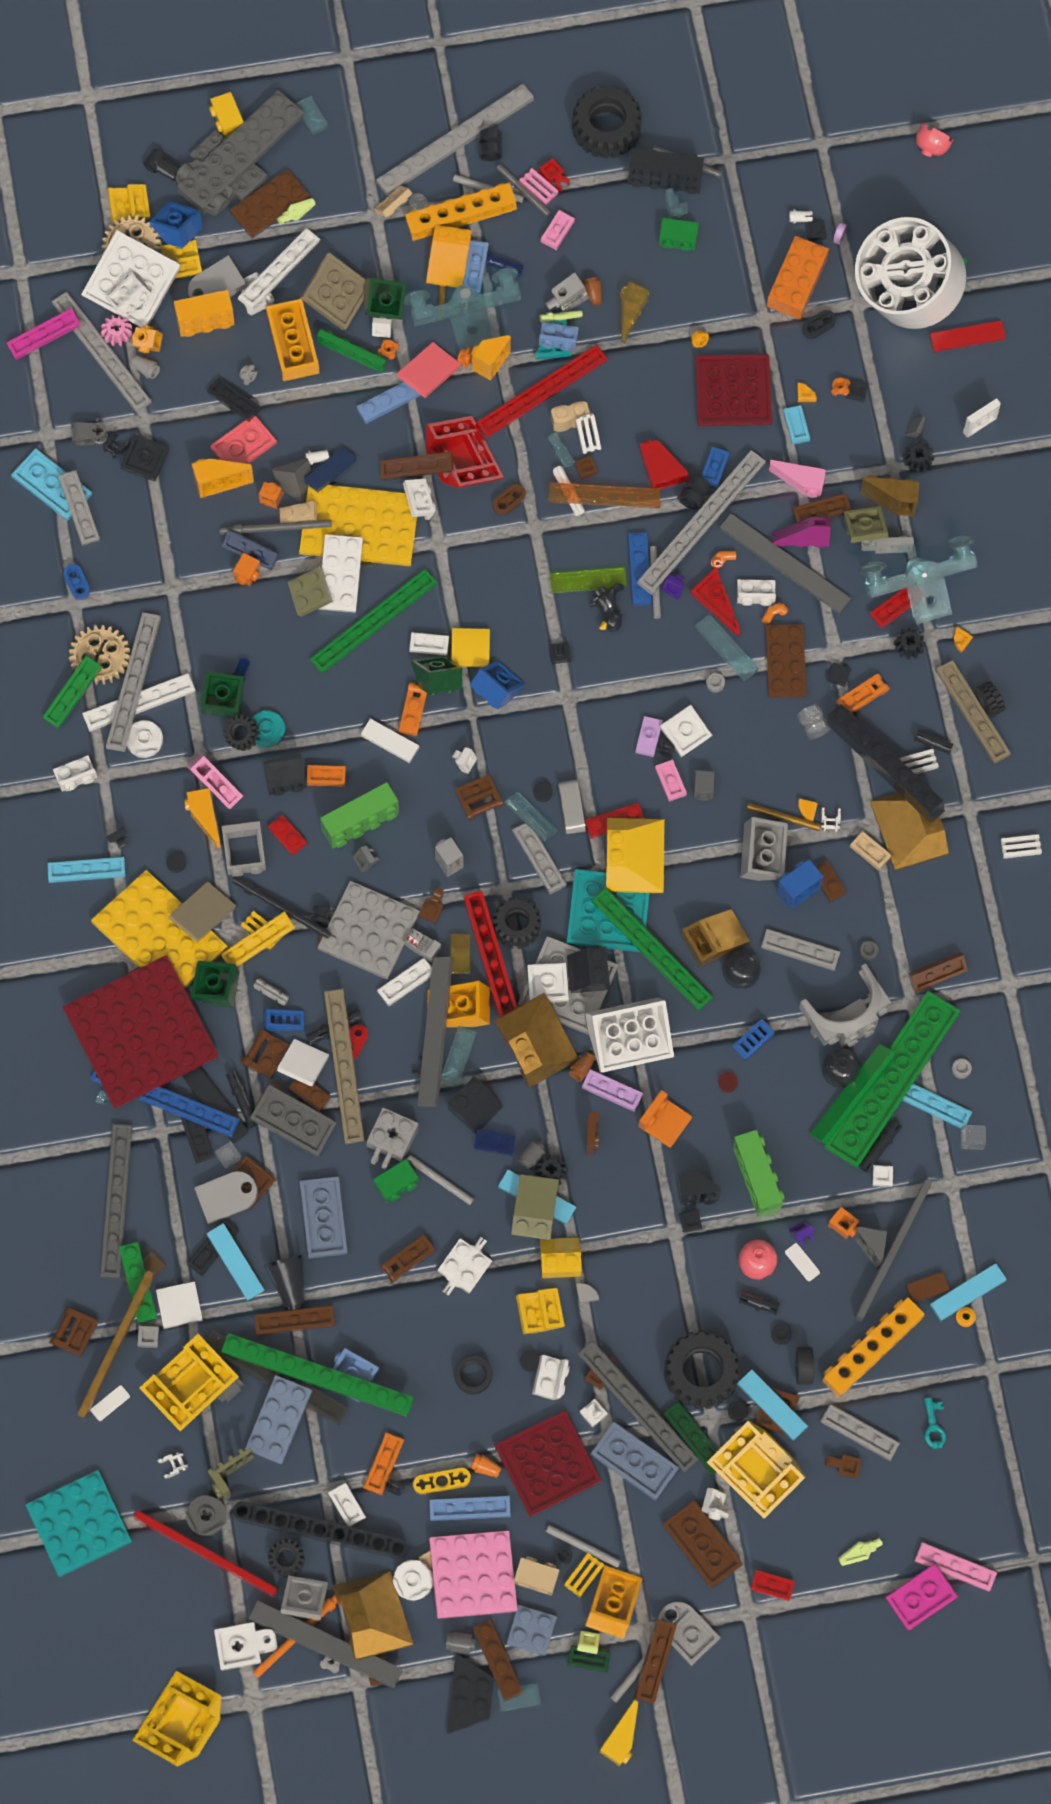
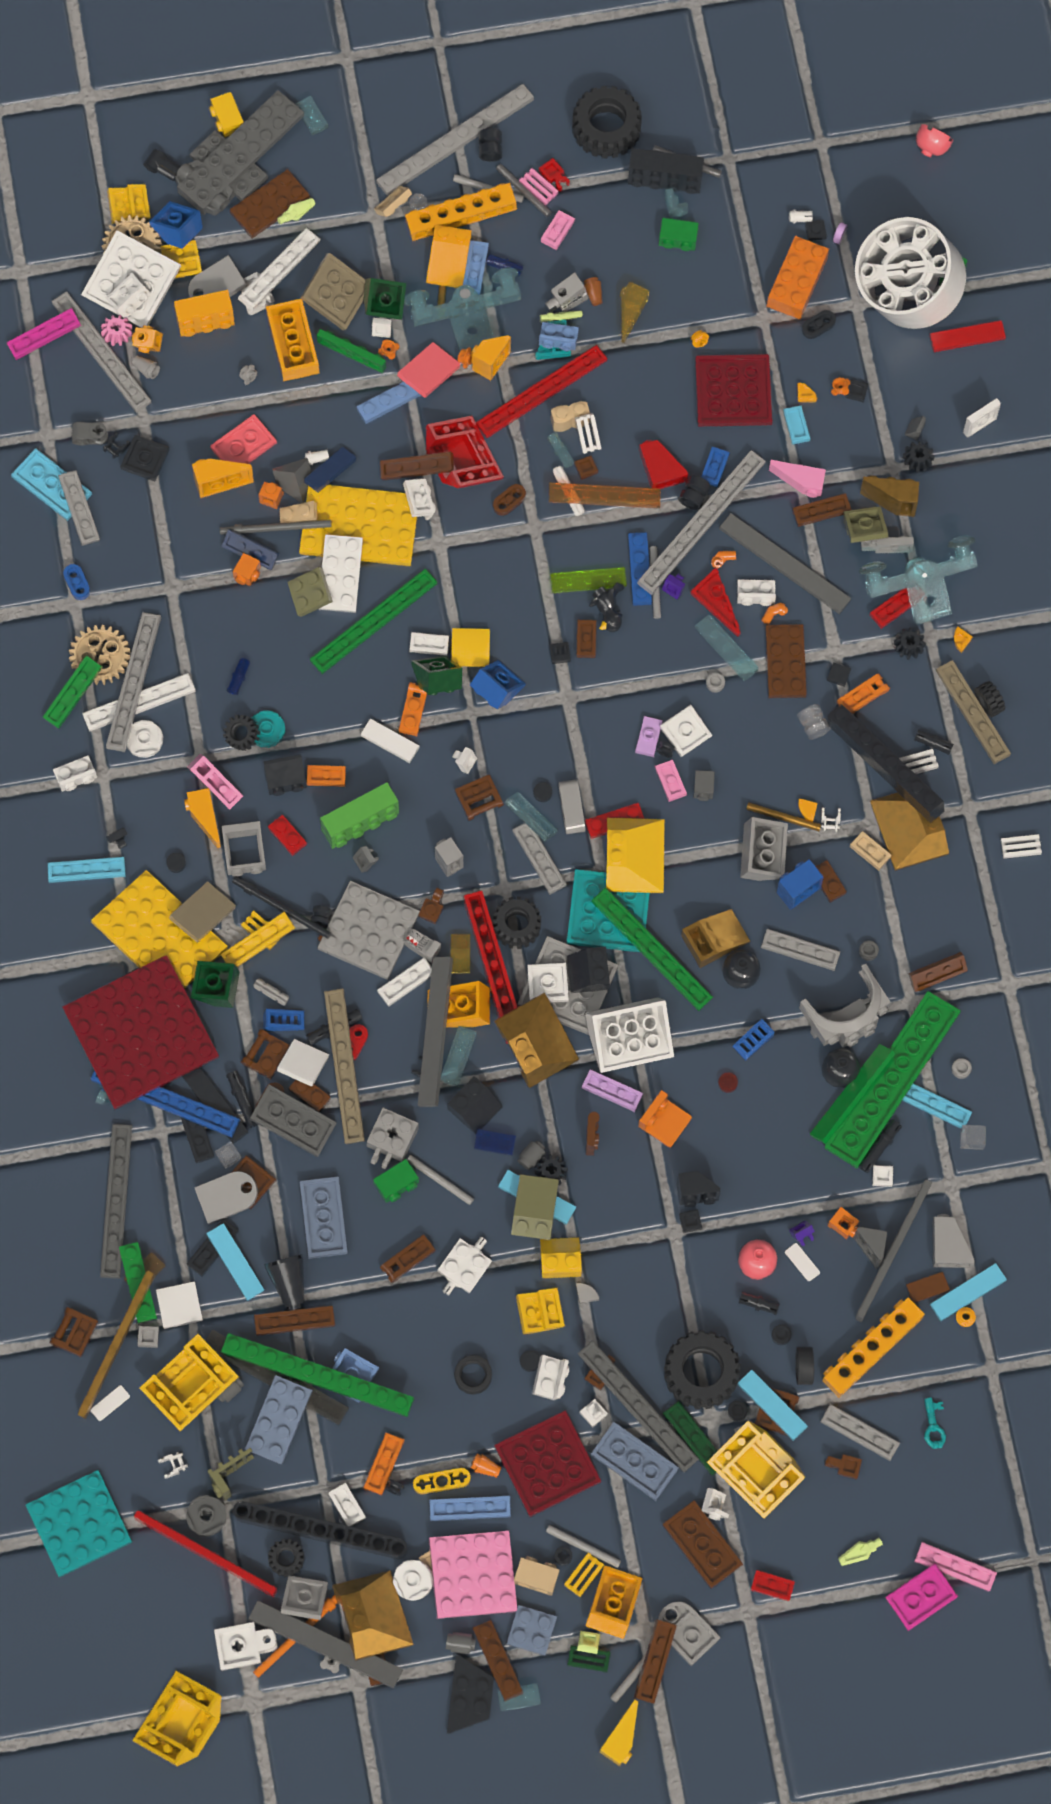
(222, 695): dark green slope -> none
(233, 400): black tile -> none
(581, 1068): dark orange cone -> none
(586, 638): none -> reddish brown plate
(757, 1173): bright green brick -> none
(809, 532): magenta slope -> none
(949, 1244): none -> light grey slope

